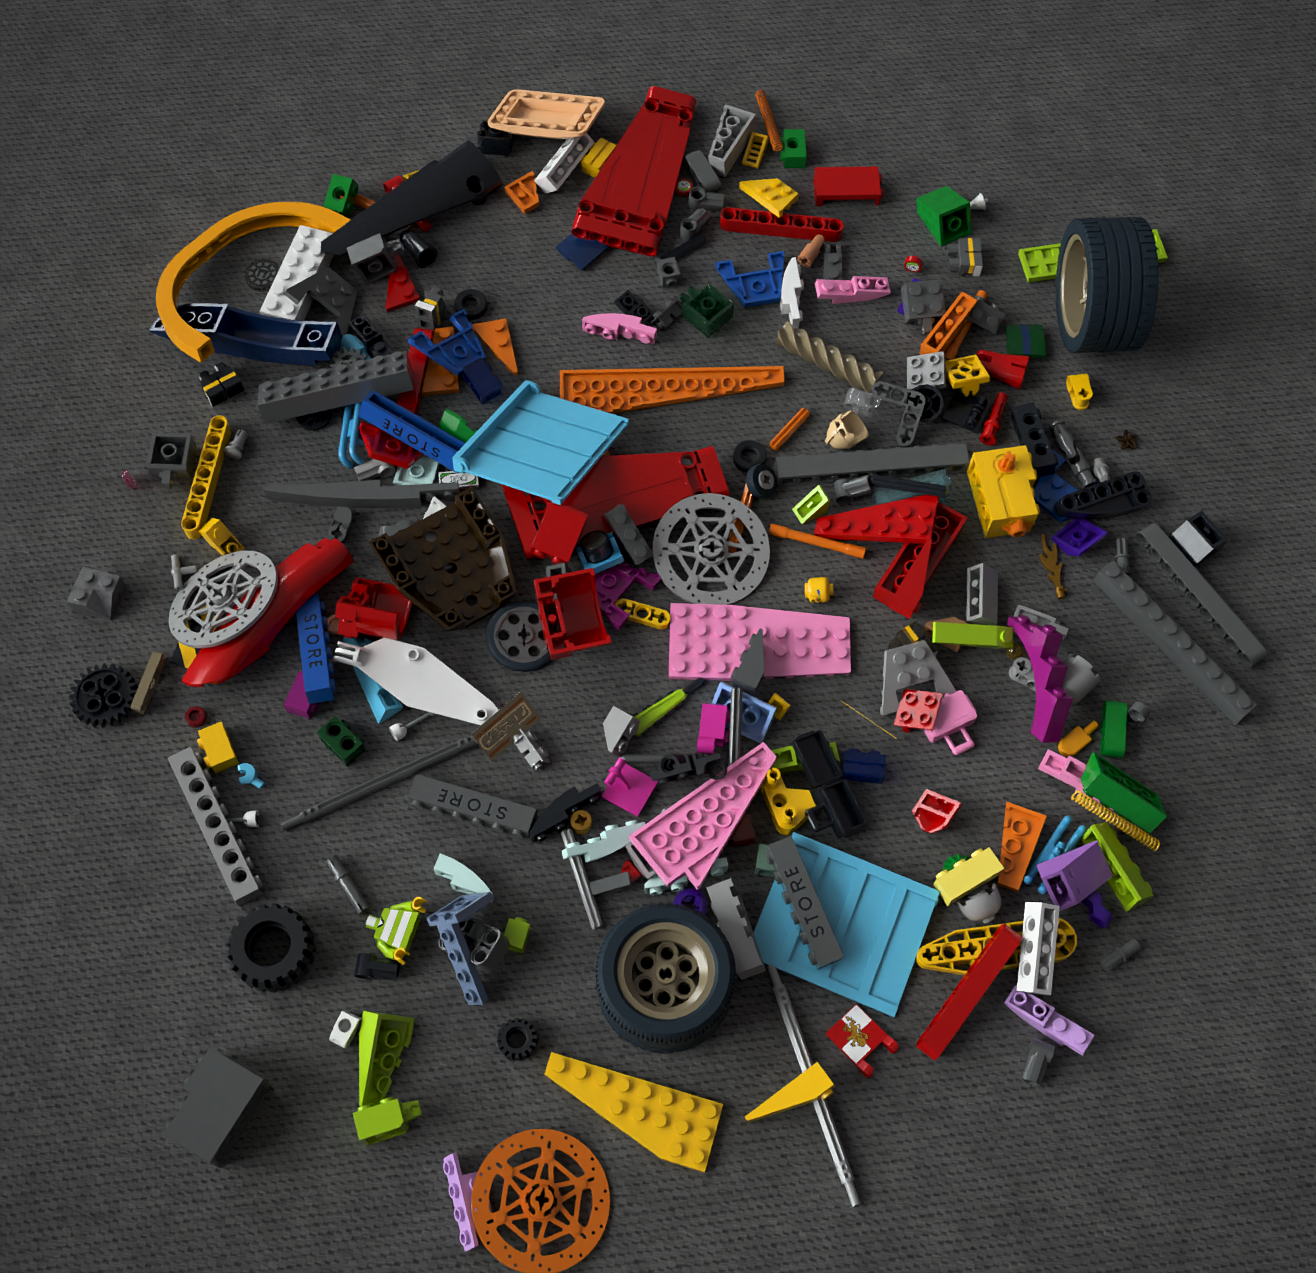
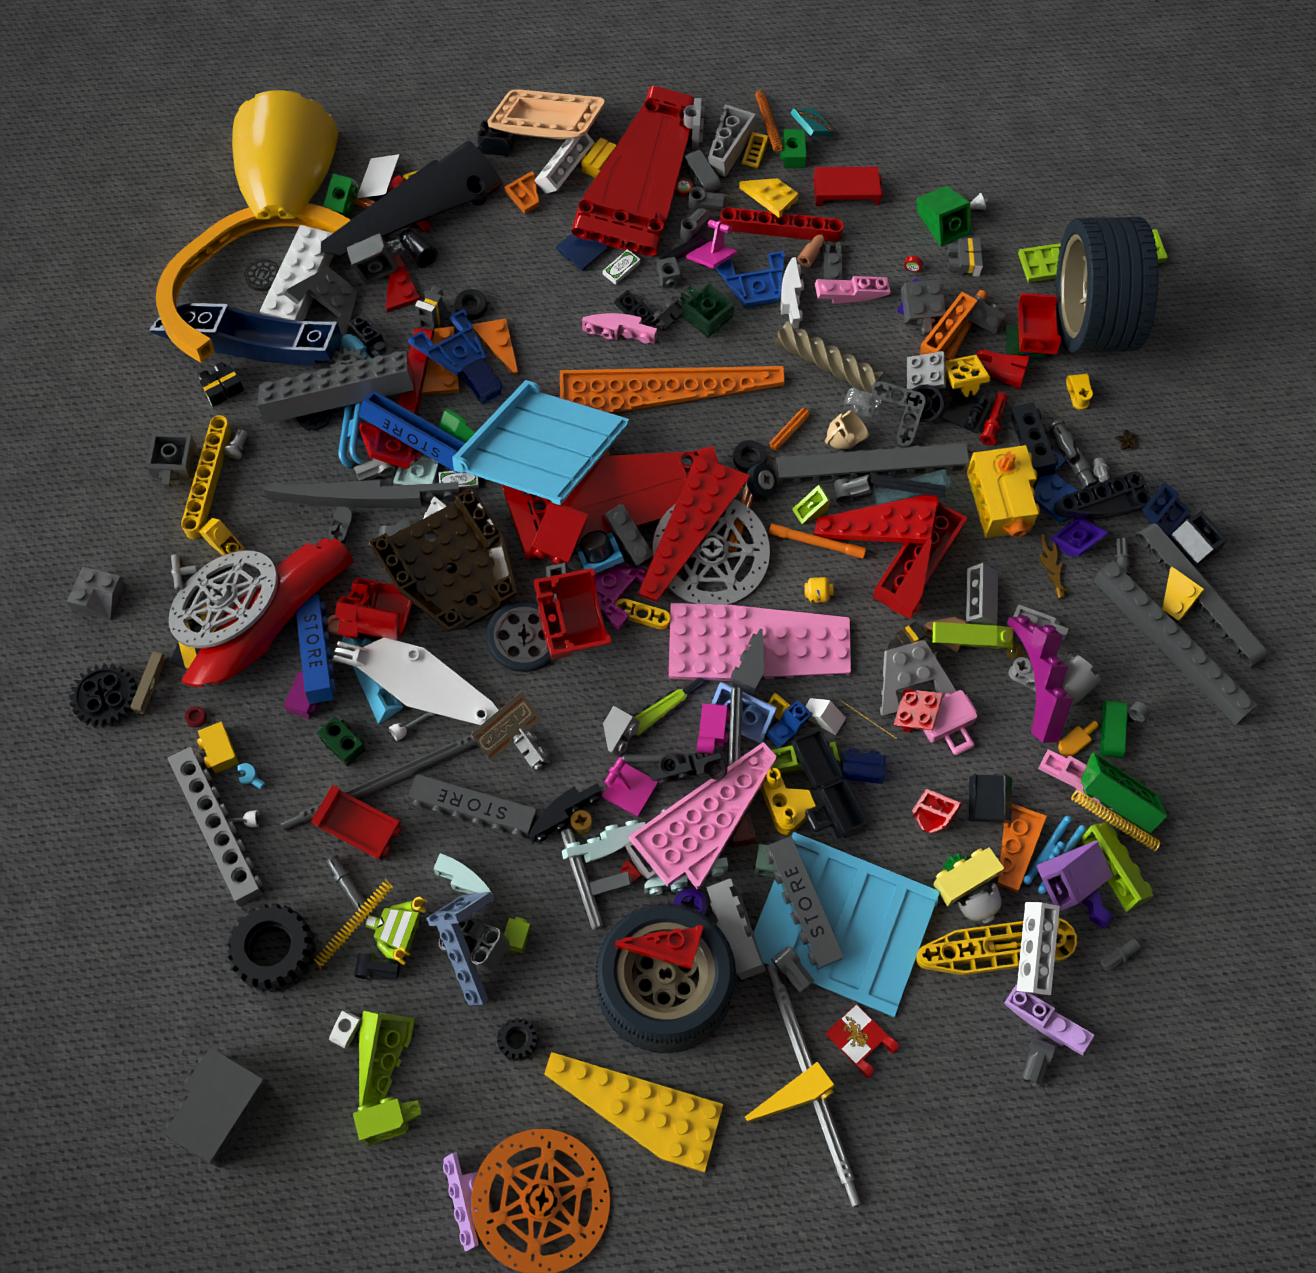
(128, 479): clear pink tile -> none
(281, 151): none -> yellow panel
(356, 823): none -> red panel
(357, 923): none -> yellow piece
(378, 176): none -> white sticker
(621, 266): none -> white tile
(672, 947): none -> red wing
(693, 120): none -> light grey plate
(699, 506): none -> red wing
(714, 252): none -> dark pink plate
(789, 725): none -> blue slope
(789, 964): none -> dark grey piece
(812, 122): none -> teal tile
(825, 715): none -> white slope
(968, 991): red beam -> none
(990, 798): none -> black slope
(1038, 323): none -> red panel
(1166, 509): none -> dark blue slope
(1180, 594): none -> yellow wing

